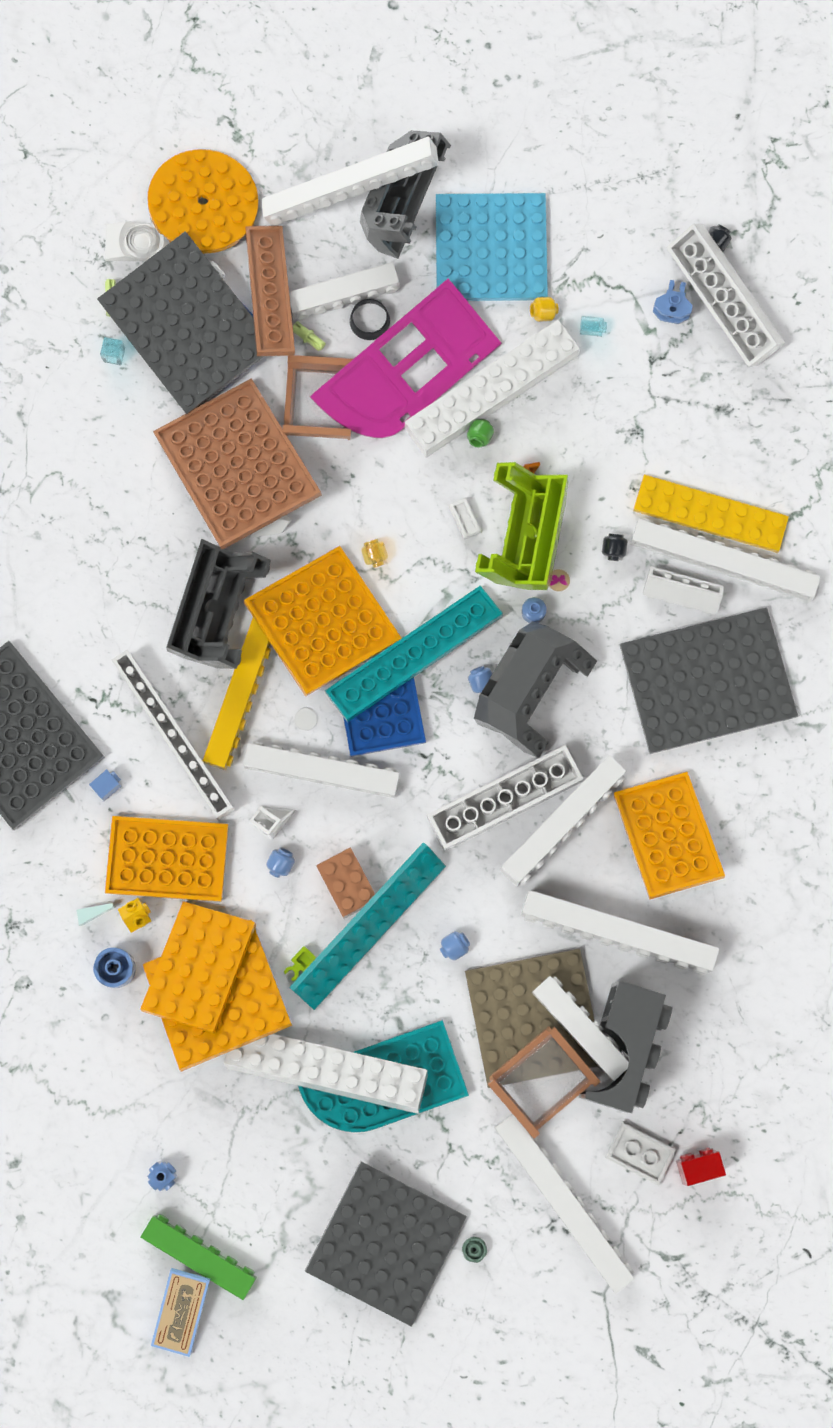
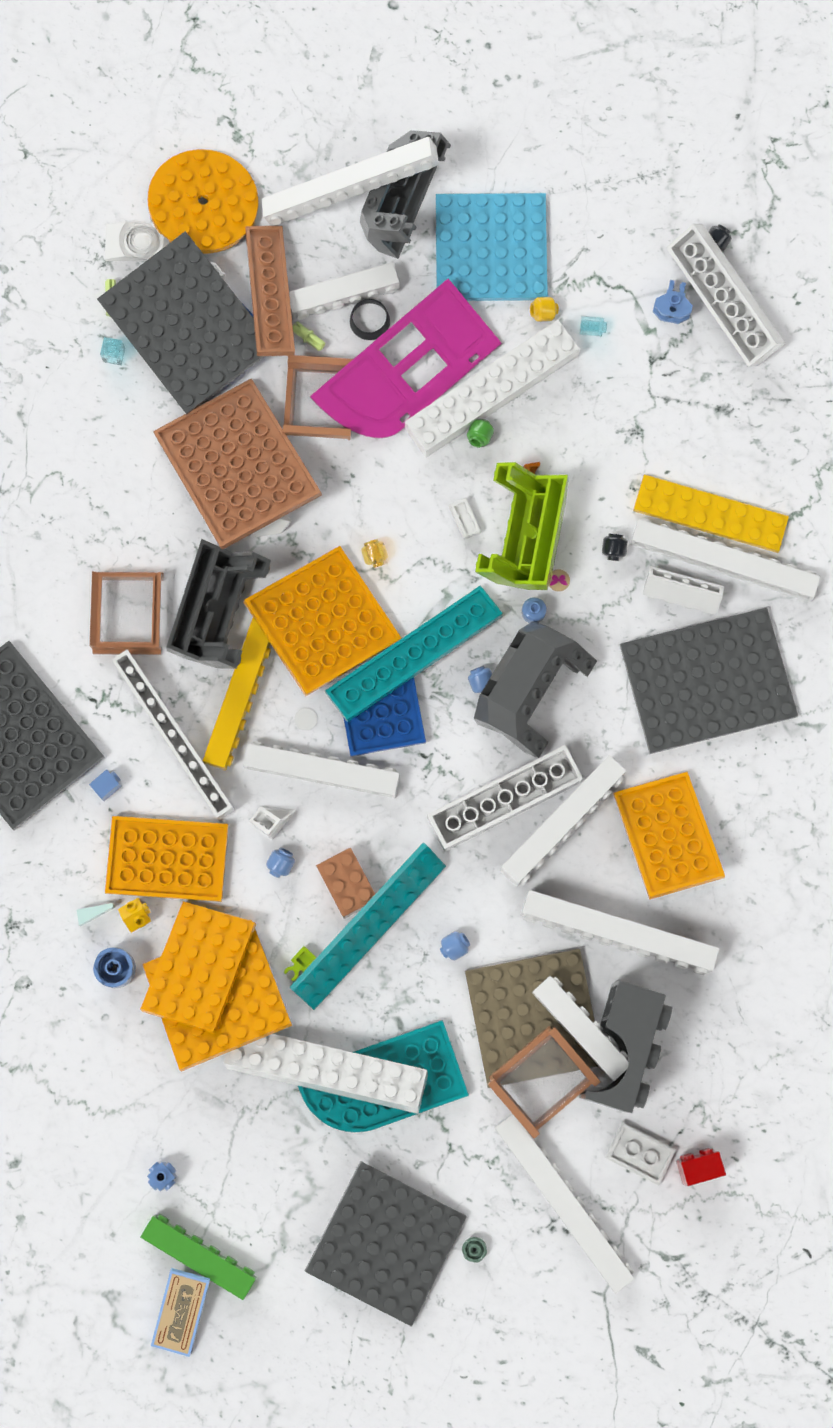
(125, 613): none -> piece

